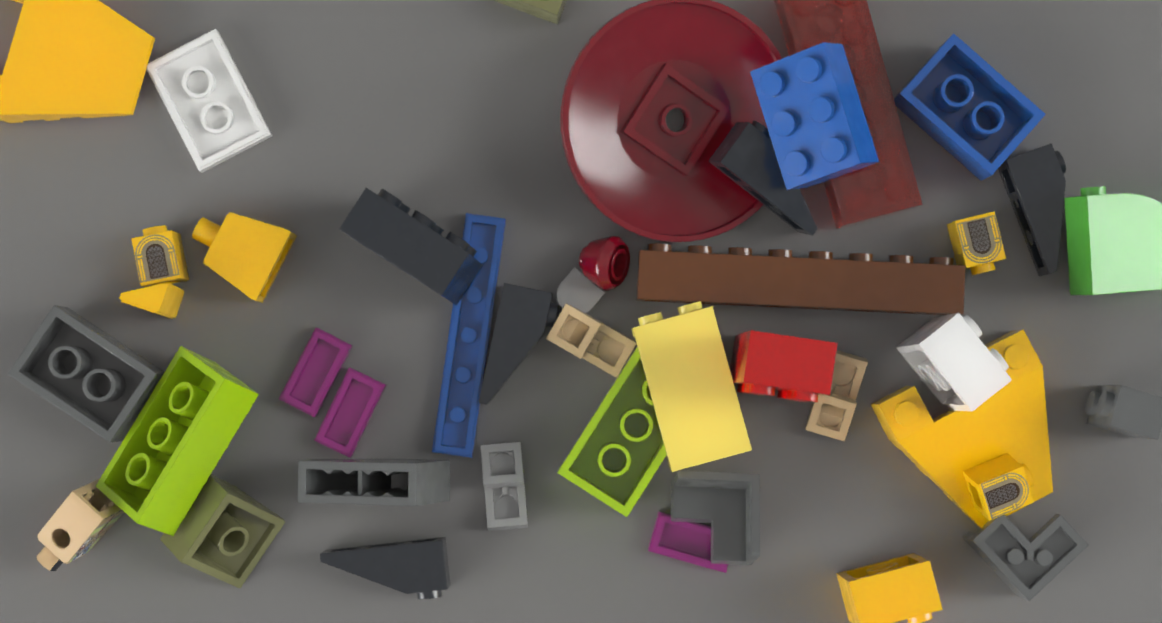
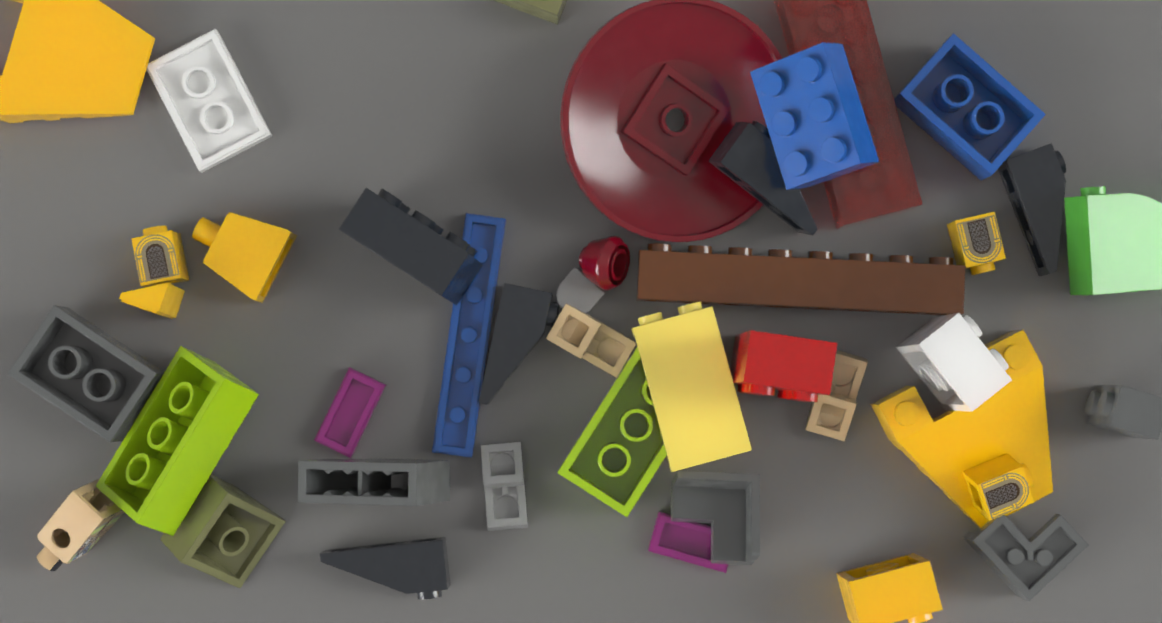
(315, 372): magenta tile -> none

